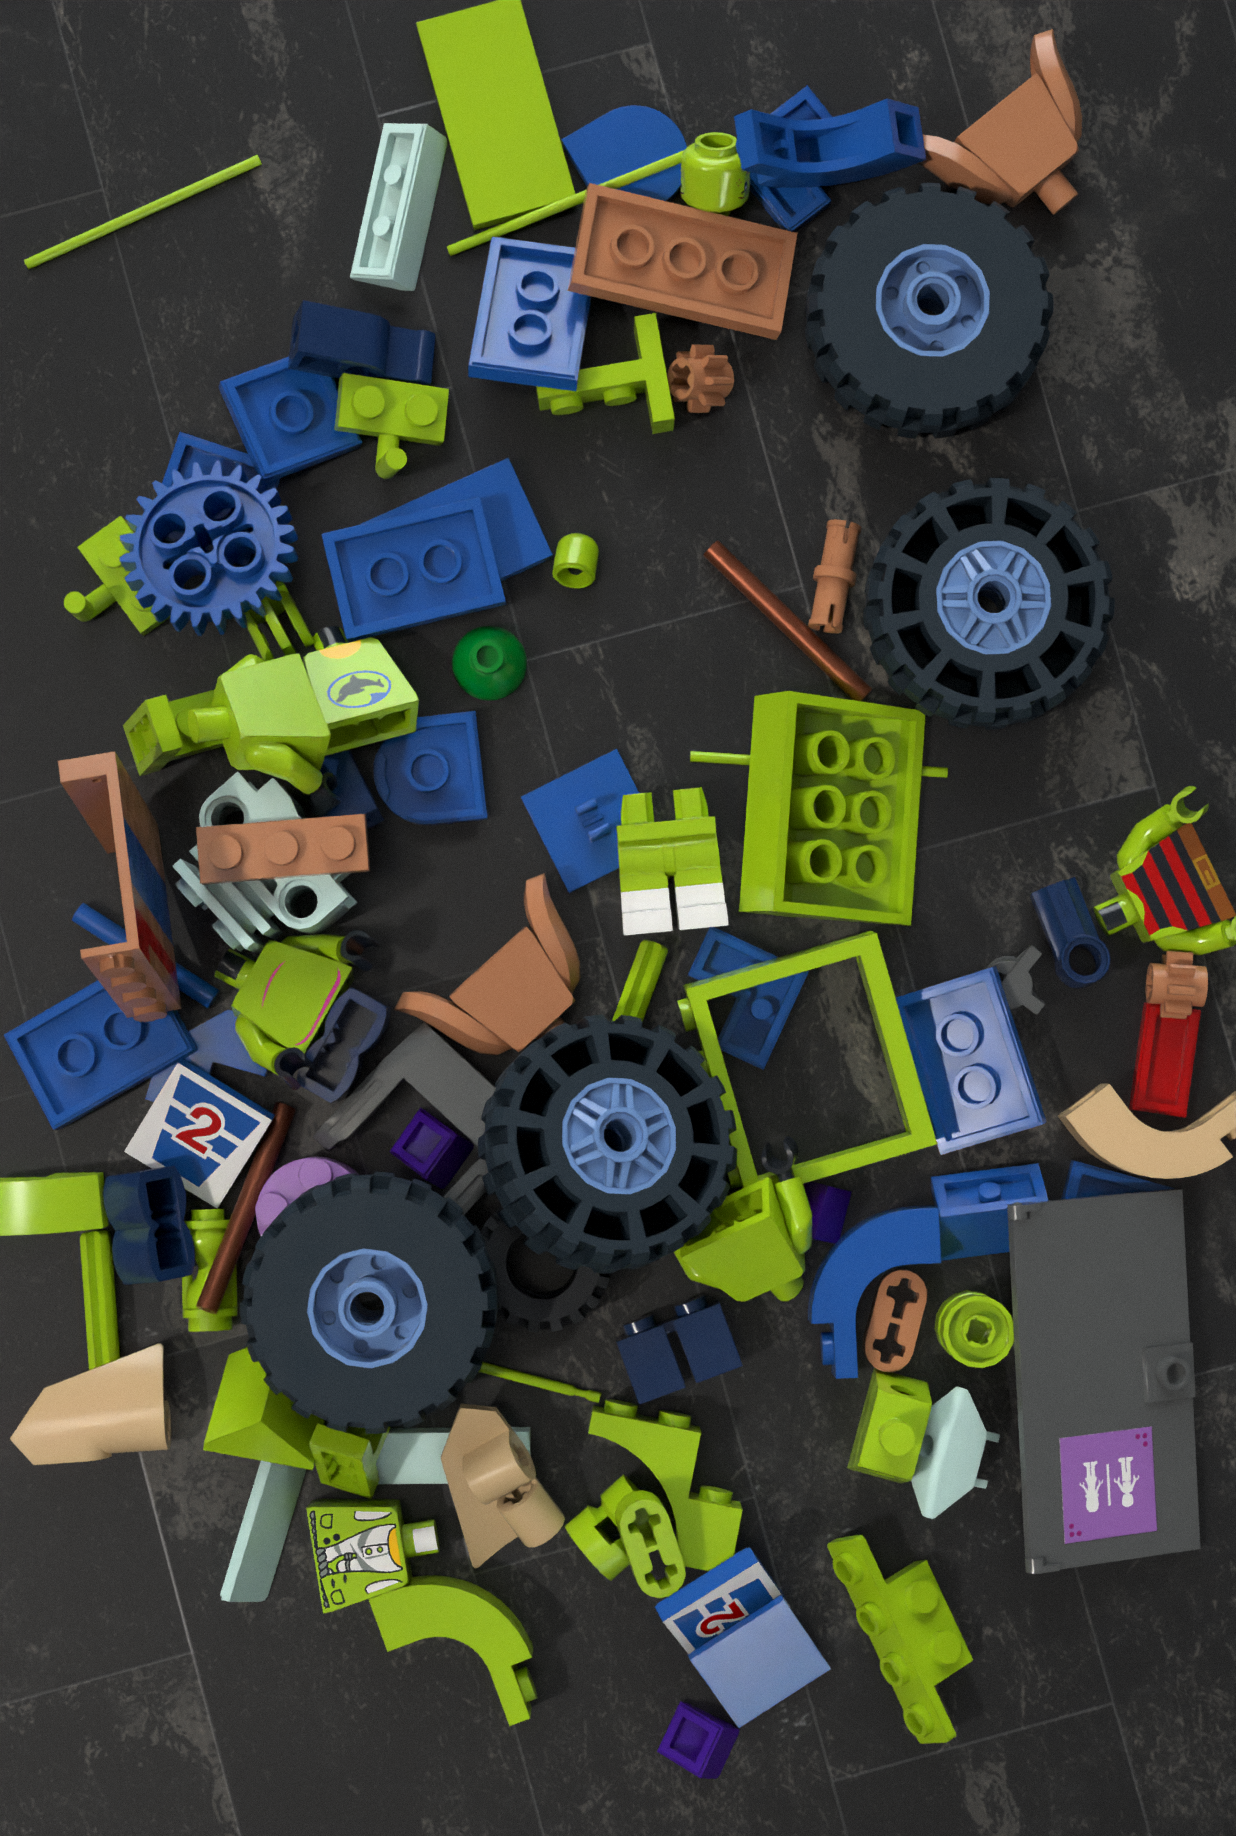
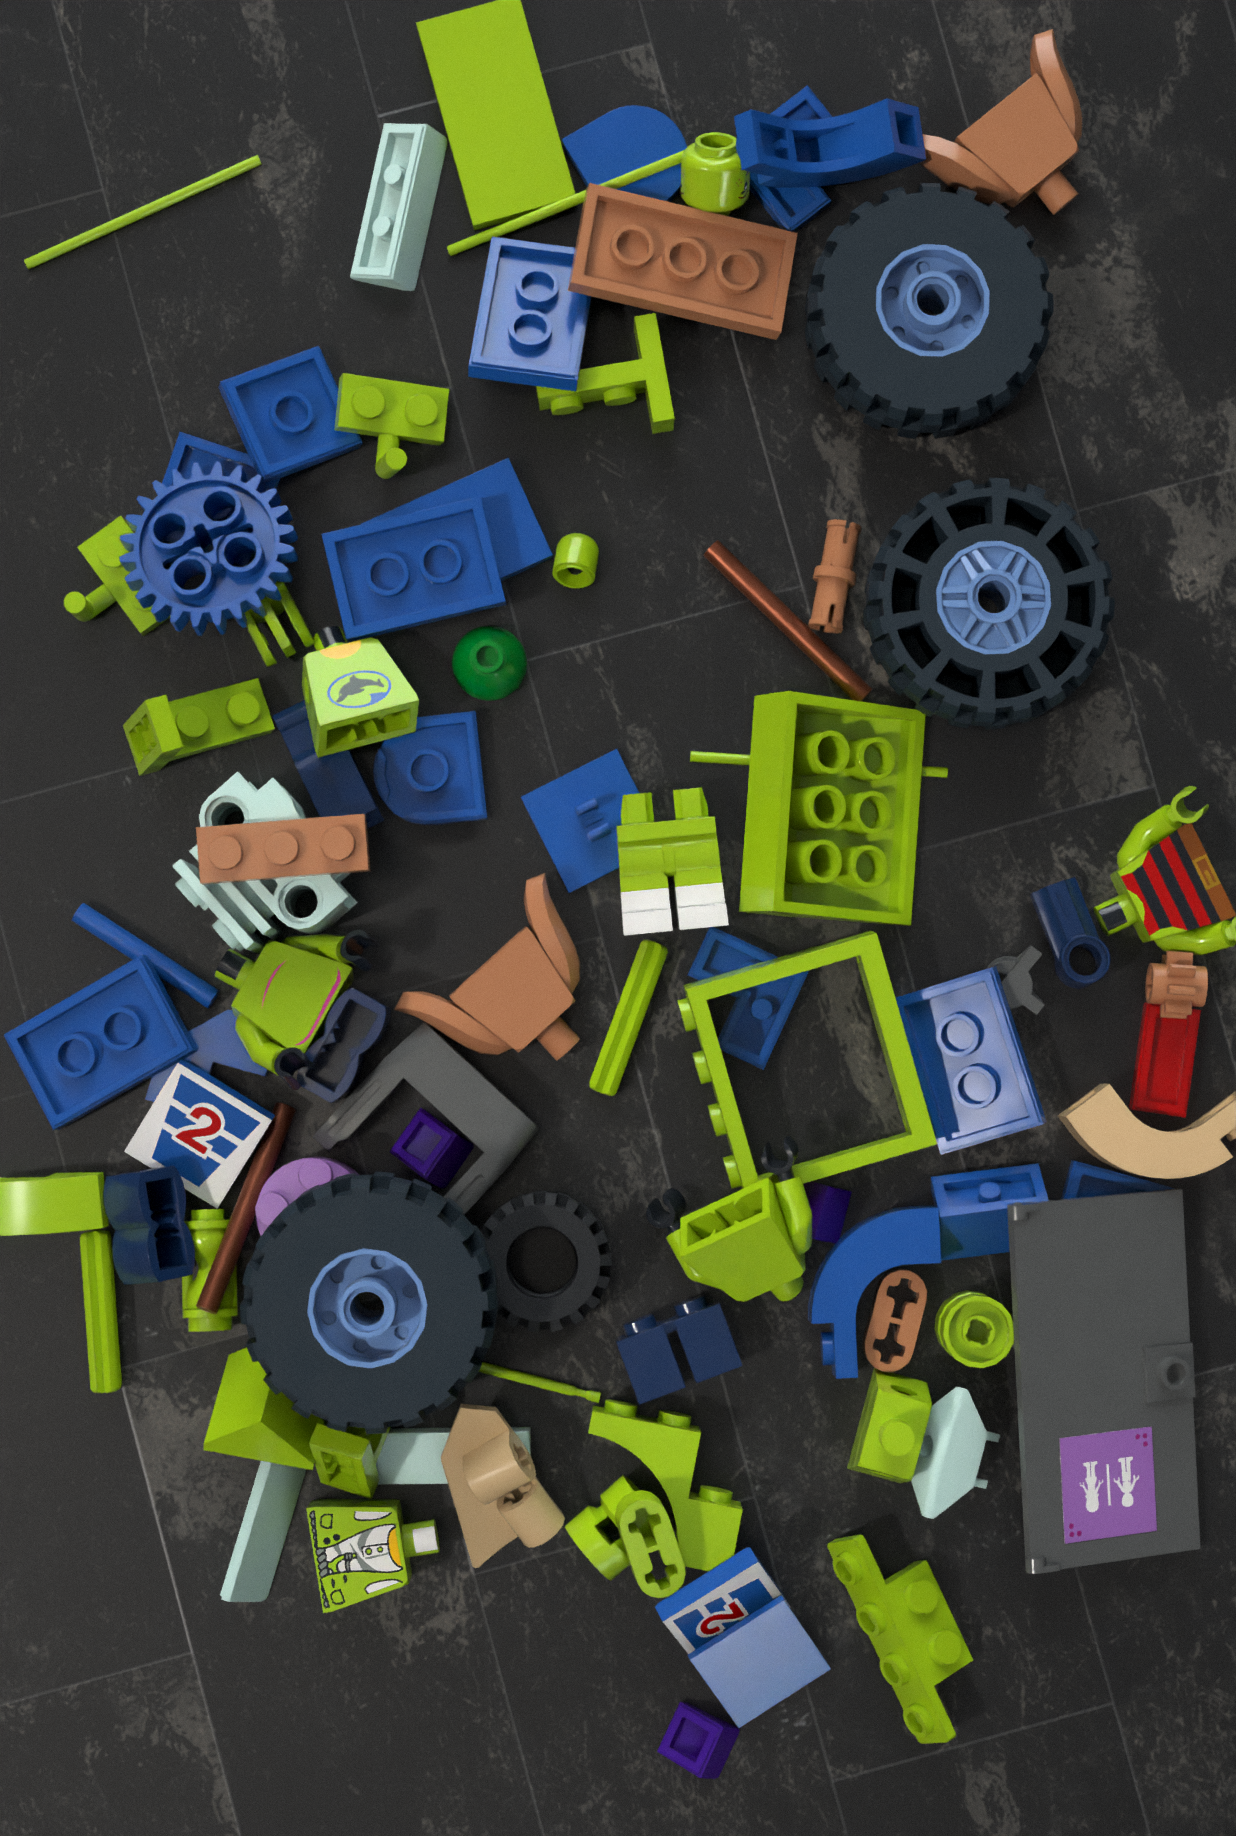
(100, 1413): tan panel -> none
(143, 970): nougat panel -> none
(271, 725): lime torso -> none
(348, 341): dark blue piece -> none
(468, 1614): lime arch -> none
(562, 1177): black wheel -> none
(700, 378): nougat gear -> none

